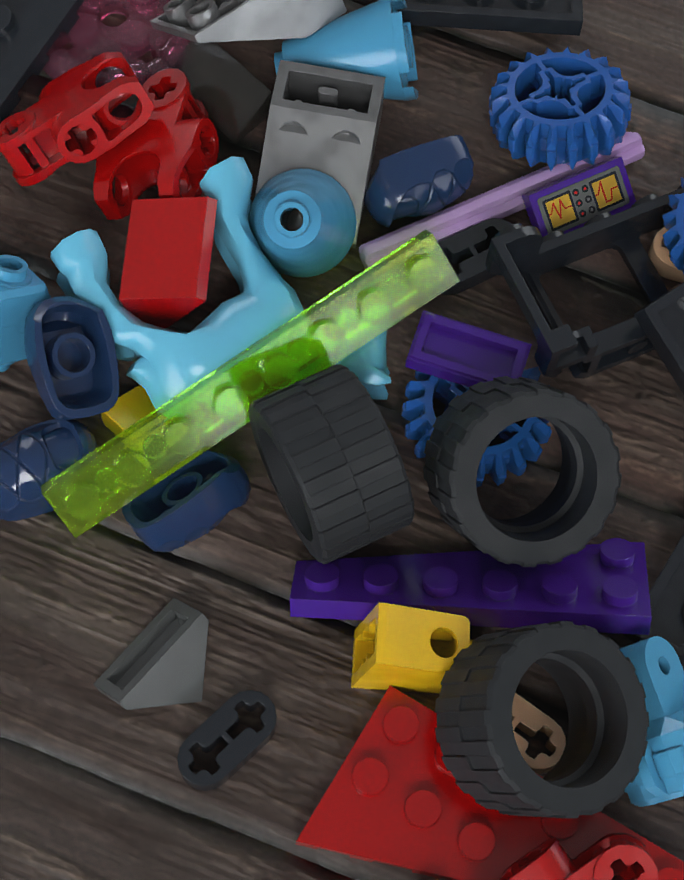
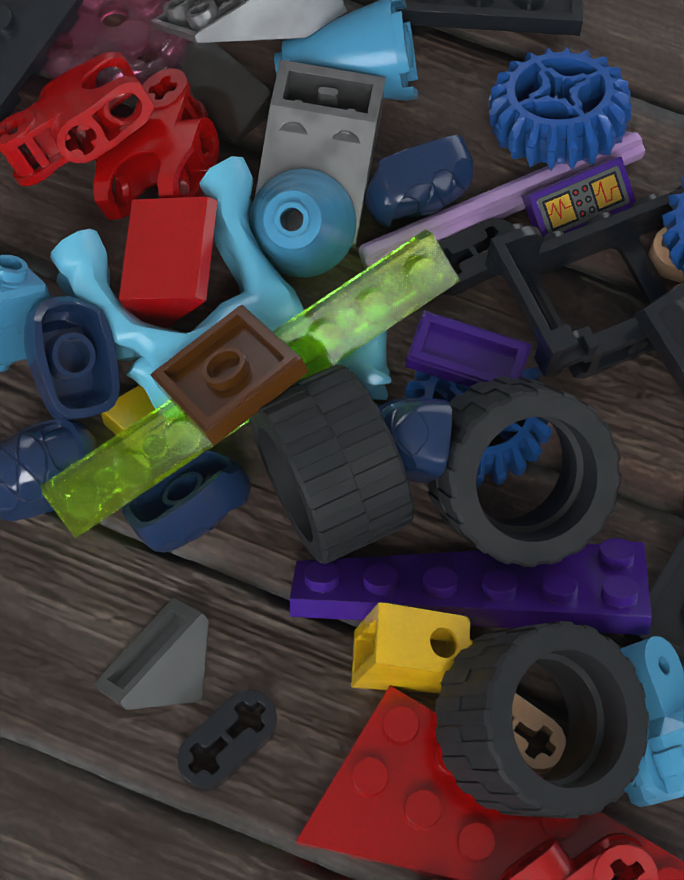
(229, 374): none -> reddish brown tile
(420, 434): none -> dark blue piece

